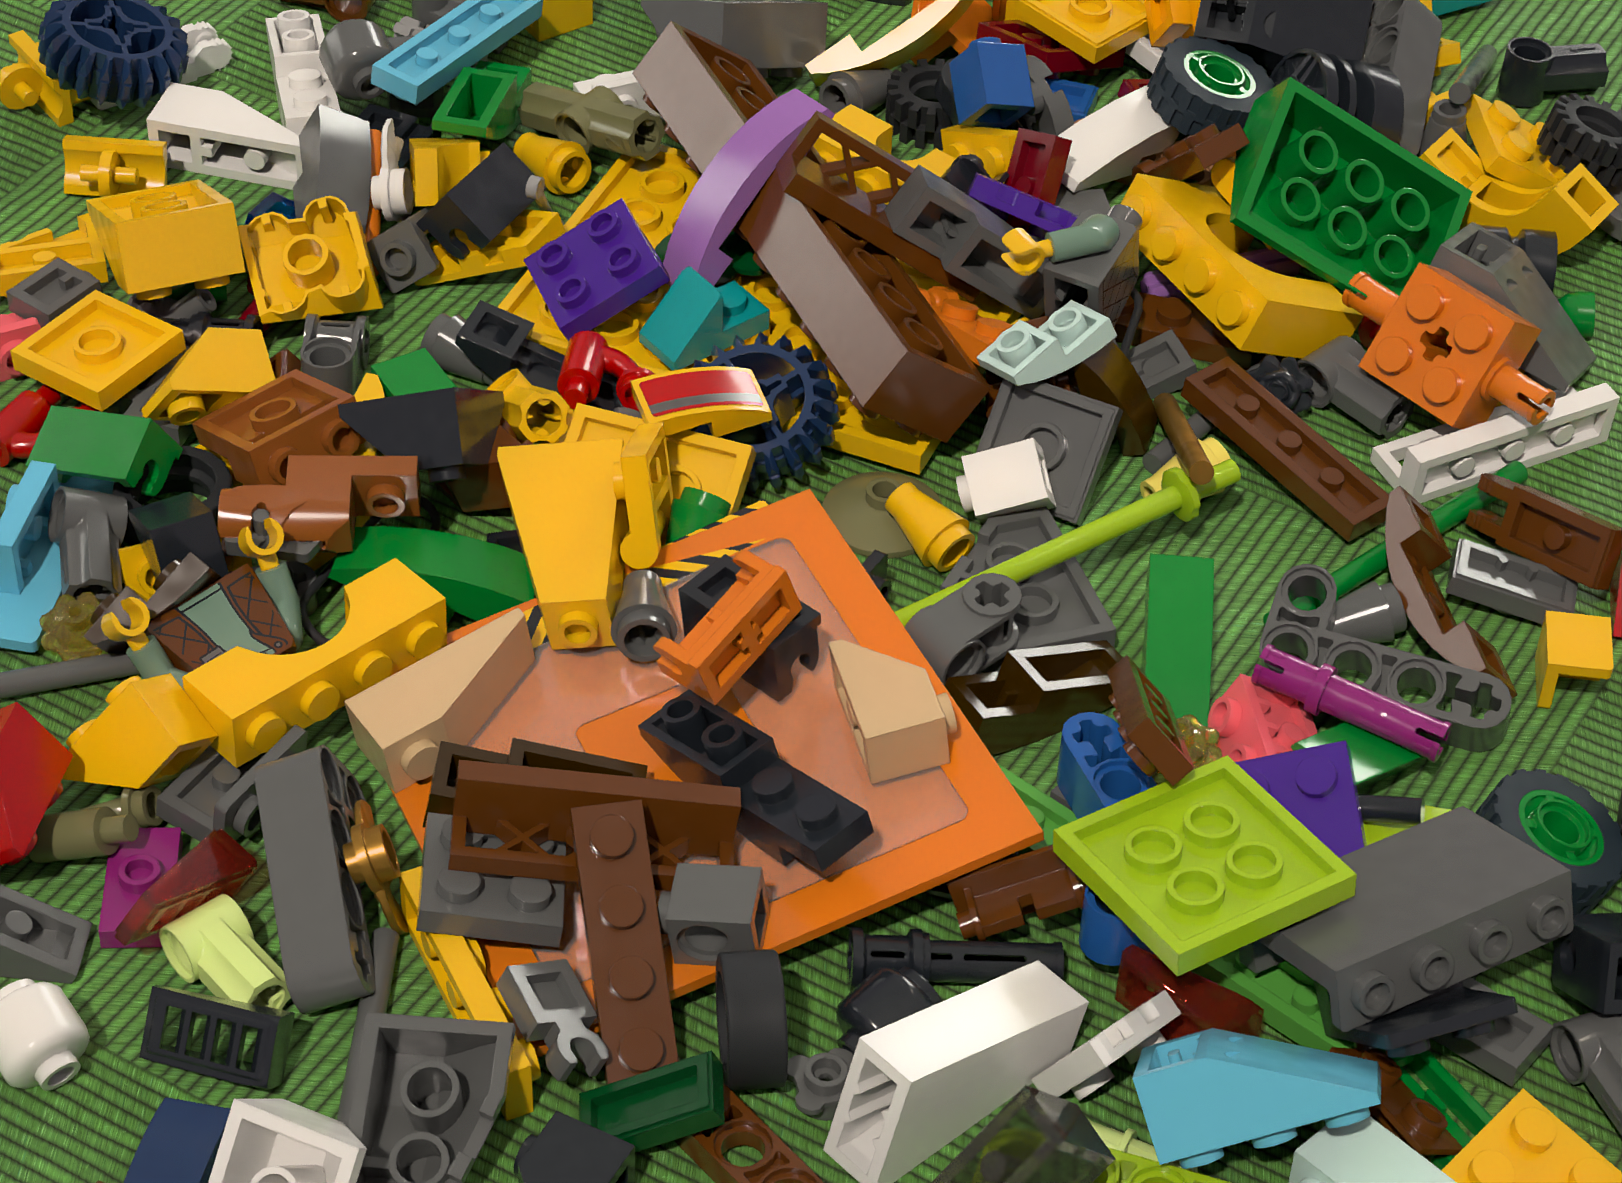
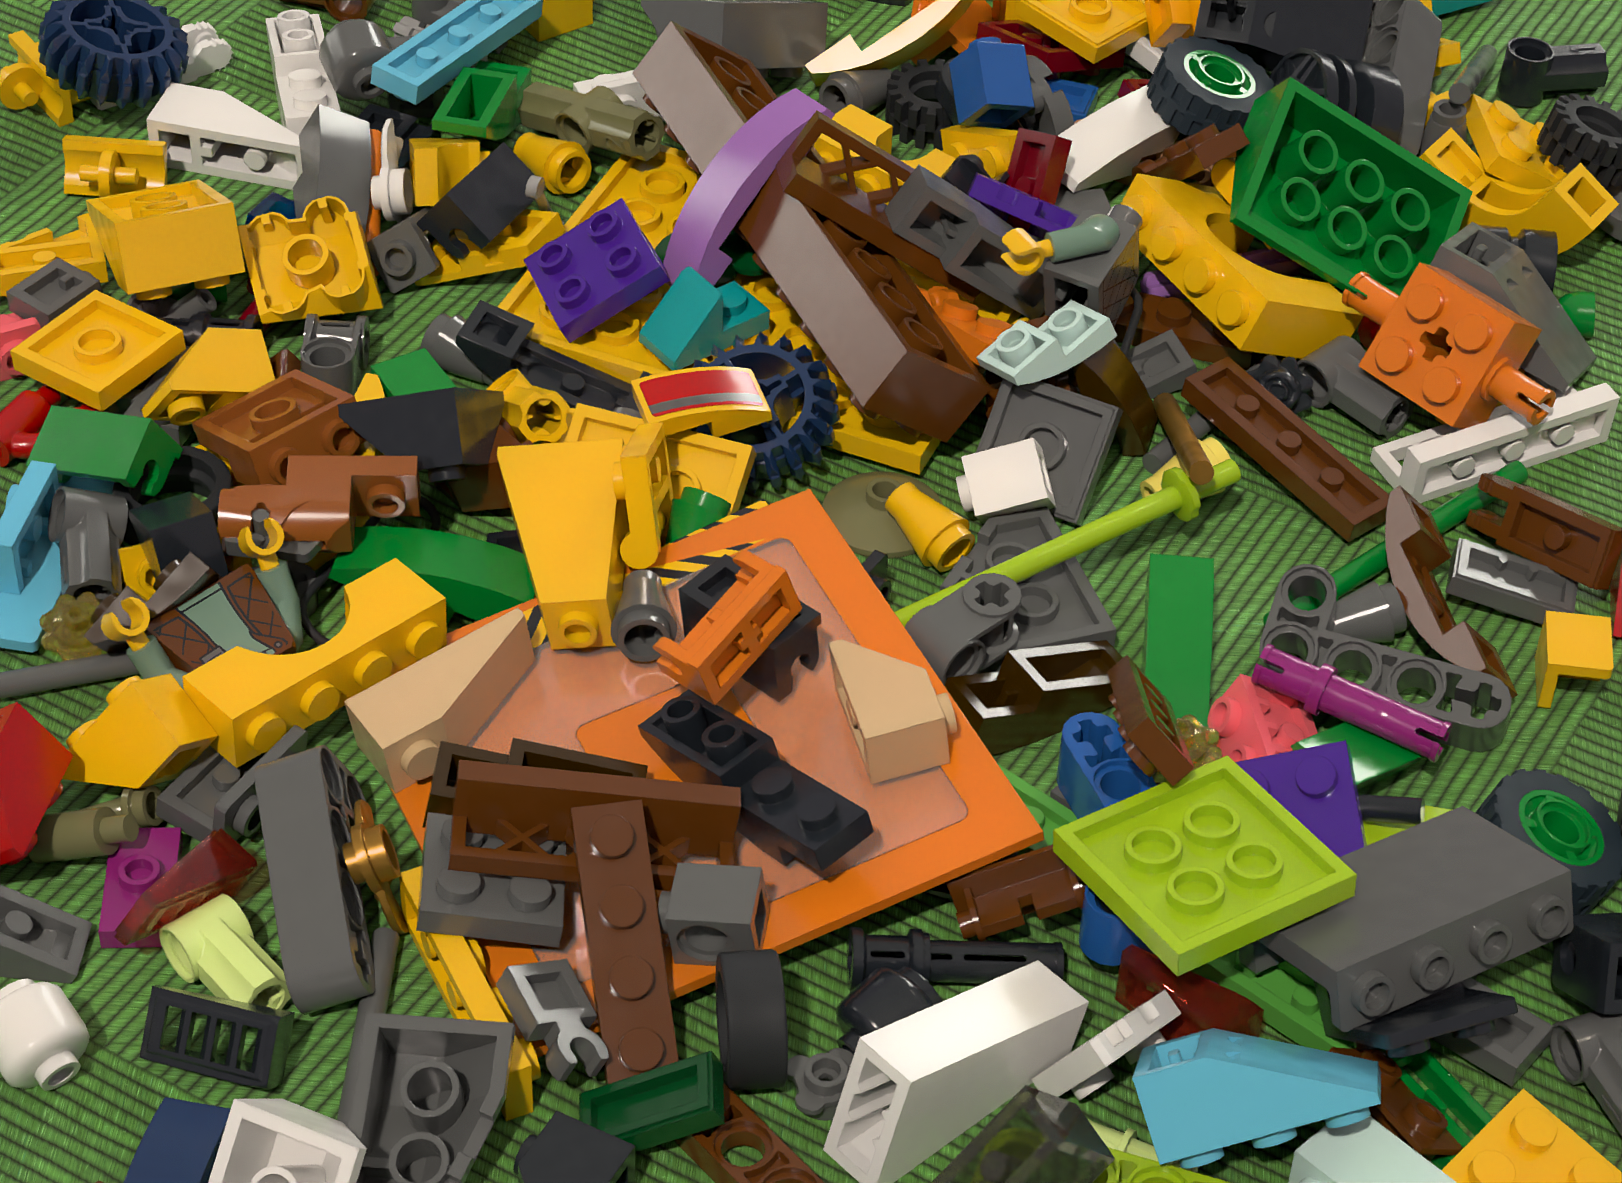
(584, 367): red plant -> none

